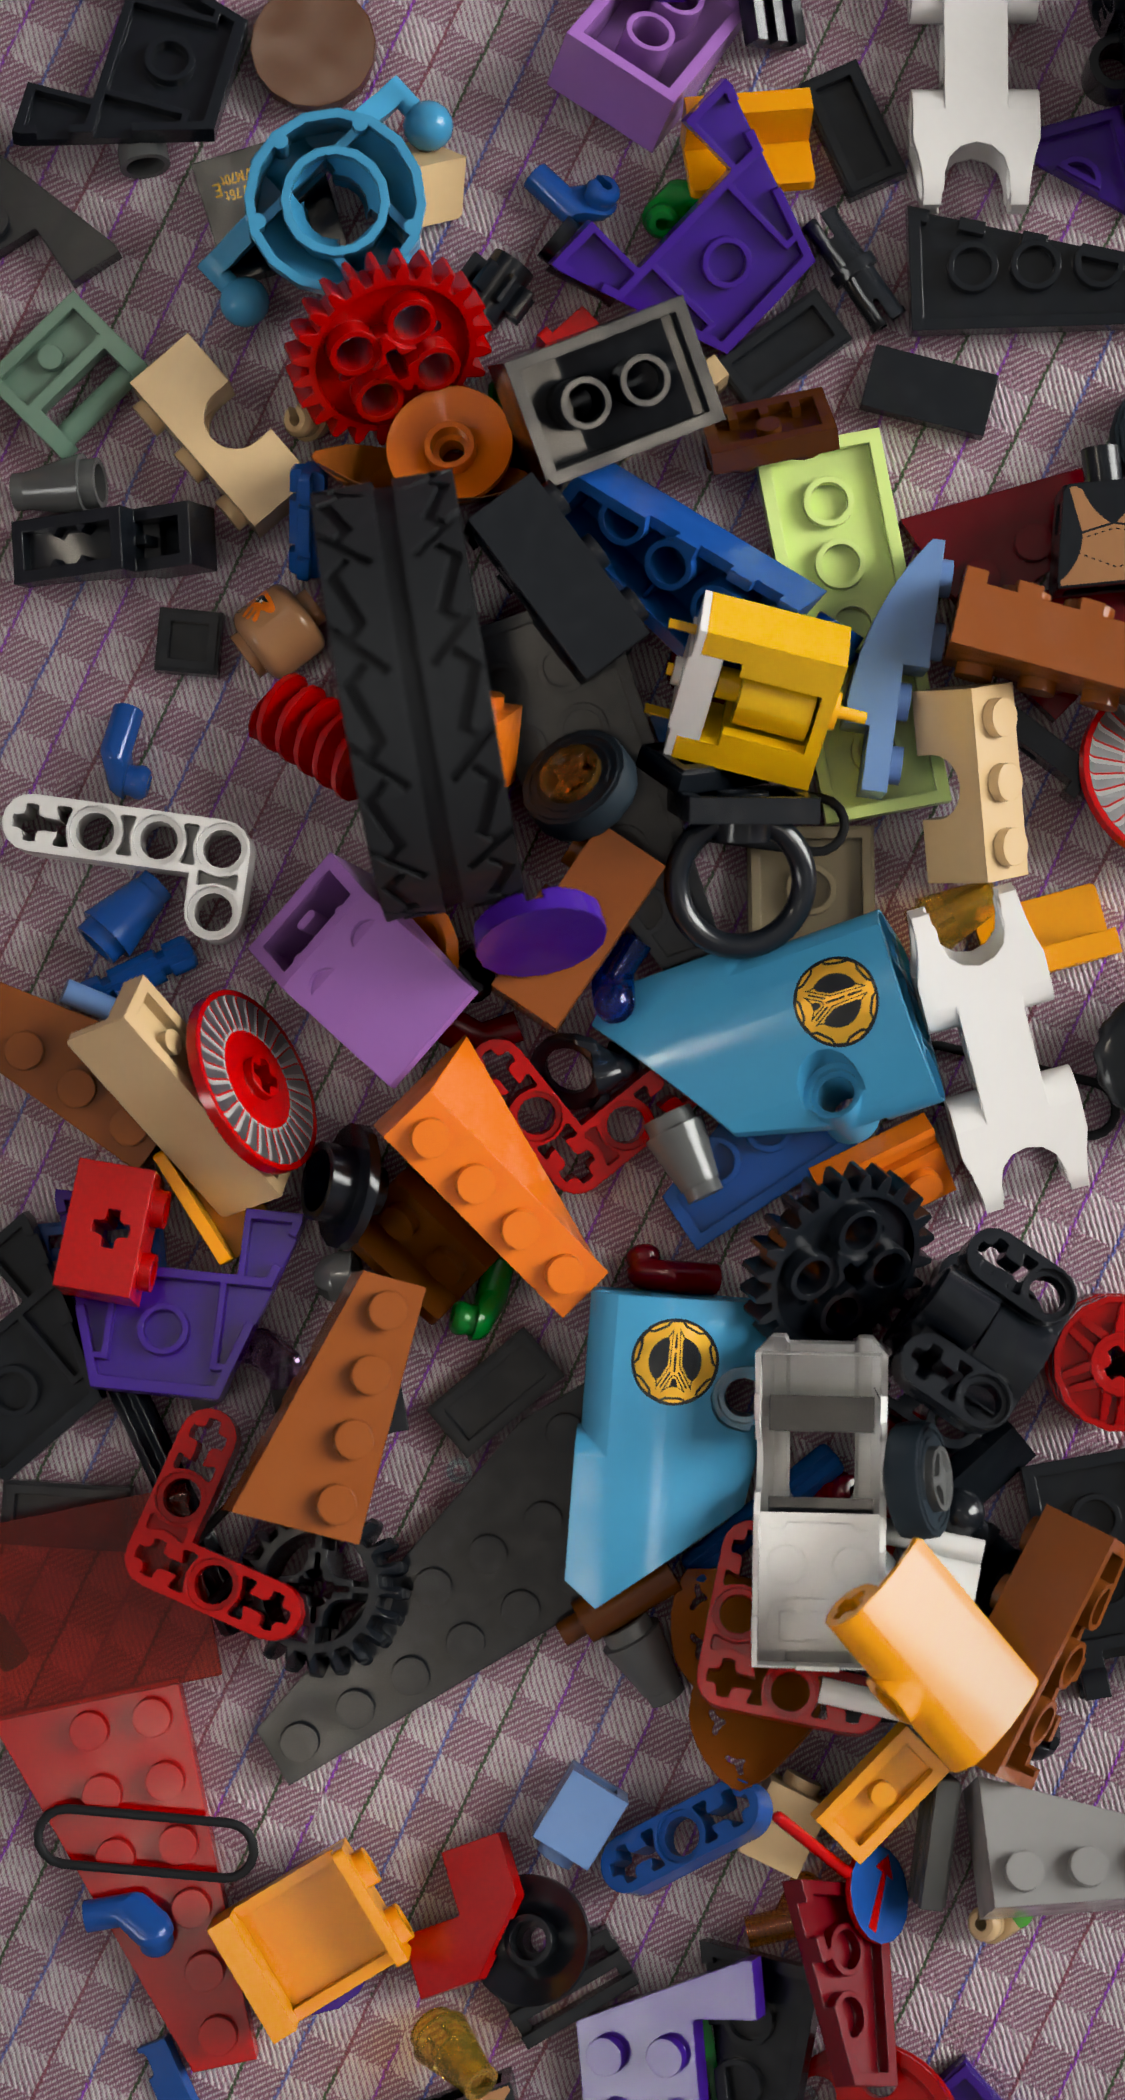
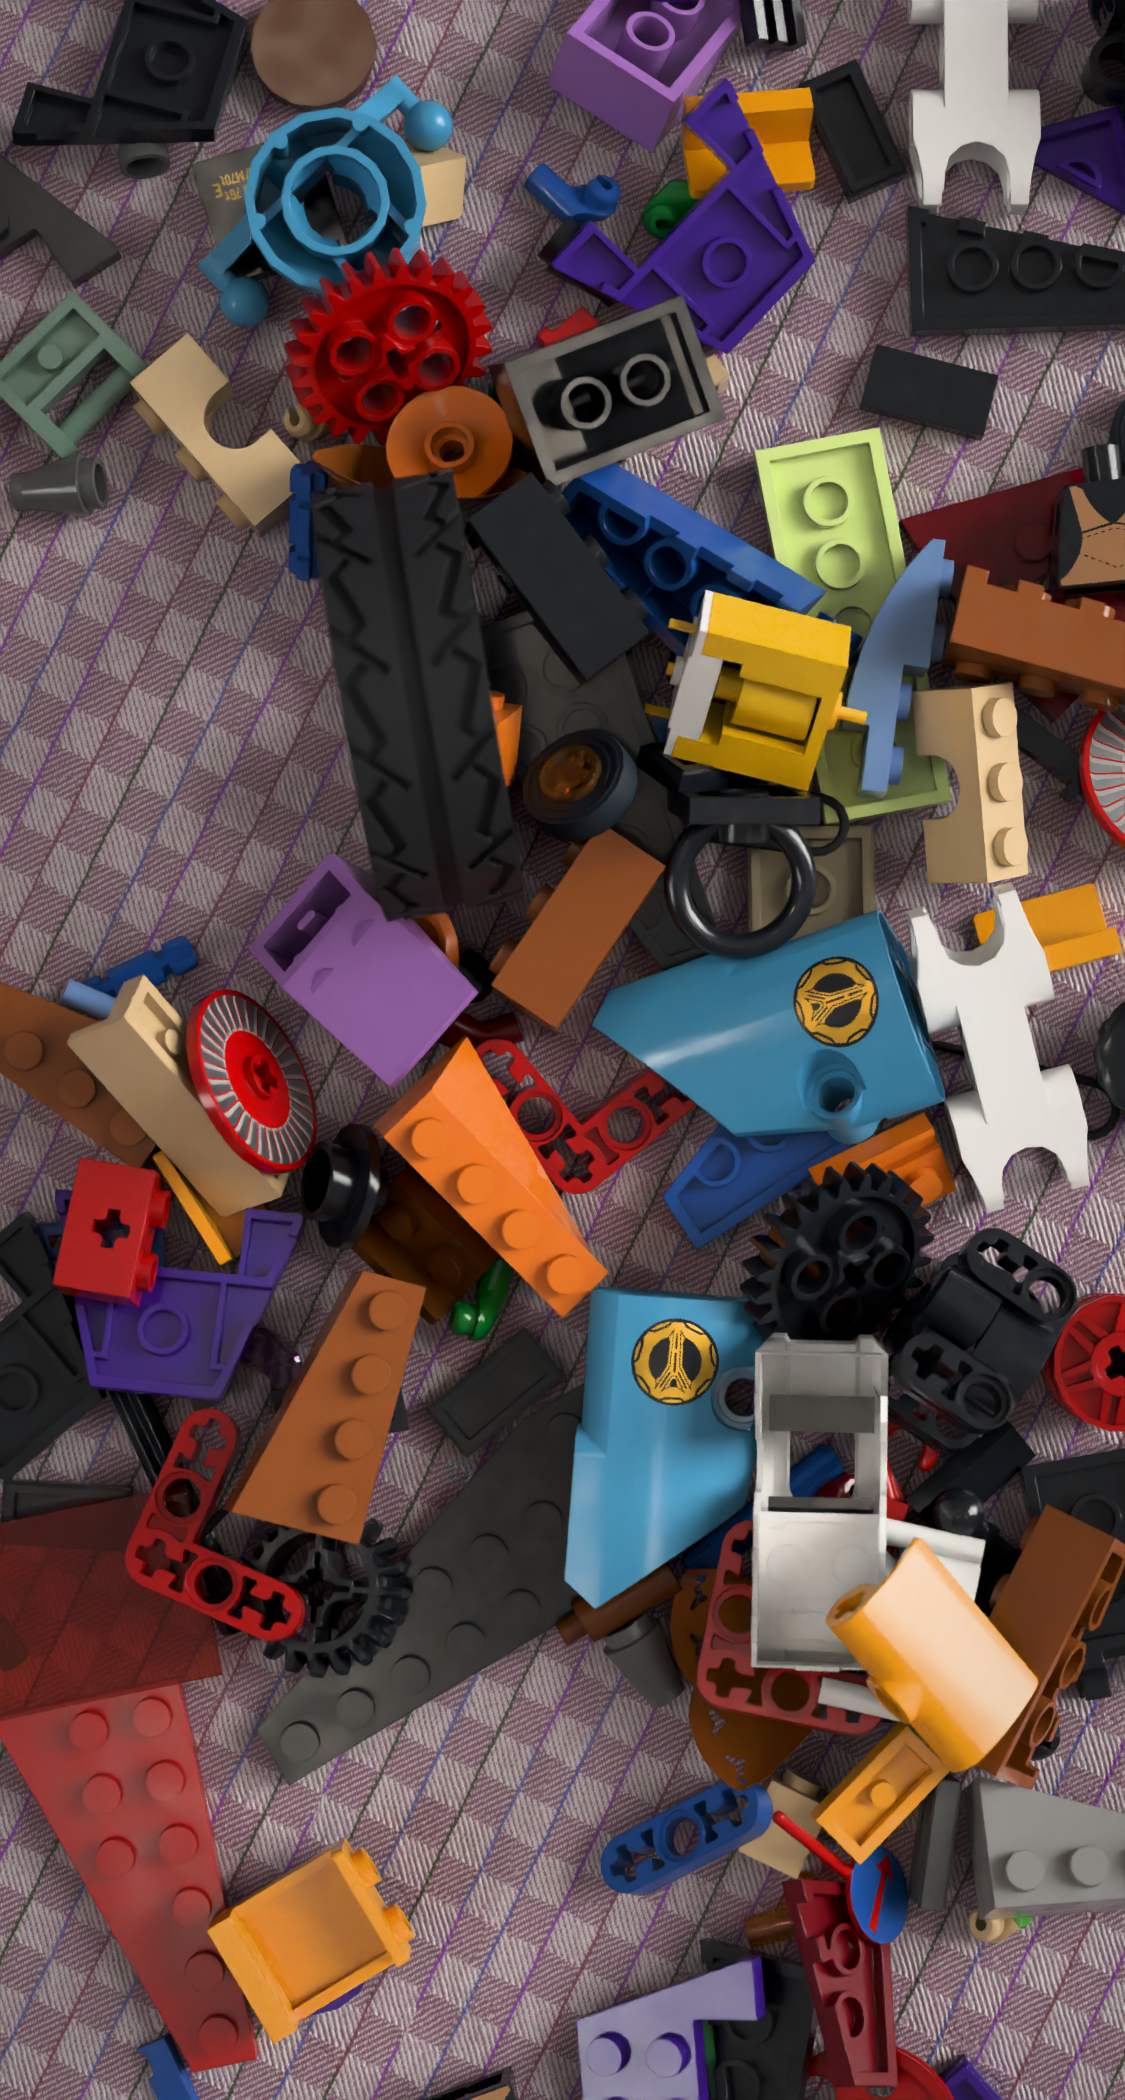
(115, 544): black slope -> none
(117, 756): blue arm -> none
(124, 917): blue cone -> none
(129, 851): white beam -> none
(136, 1916): blue arm -> none
(144, 1870): black piece -> none
(189, 642): black tile -> none
(279, 631): medium nougat head -> none
(306, 732): red piece -> none
(334, 1272): dark grey hinge -> none
(451, 2050): clear yellow cone -> none
(486, 1898): red tile -> none
(501, 286): black gear -> none
(534, 1977): black dish -> none
(539, 933): dark purple tile -> none
(578, 1817): medium blue brick -> none
(586, 2004): black tile -> none
(608, 1067): black piece -> none
(614, 982): clear blue arm -> none
(671, 1276): dark red arm -> none
(684, 1152): dark grey cone -> none
(770, 432): reddish brown bracket -> none
(785, 349): black tile -> none
(853, 269): black pin -> none
(917, 1479): black wheel -> none
(957, 911): clear yellow cone -> none

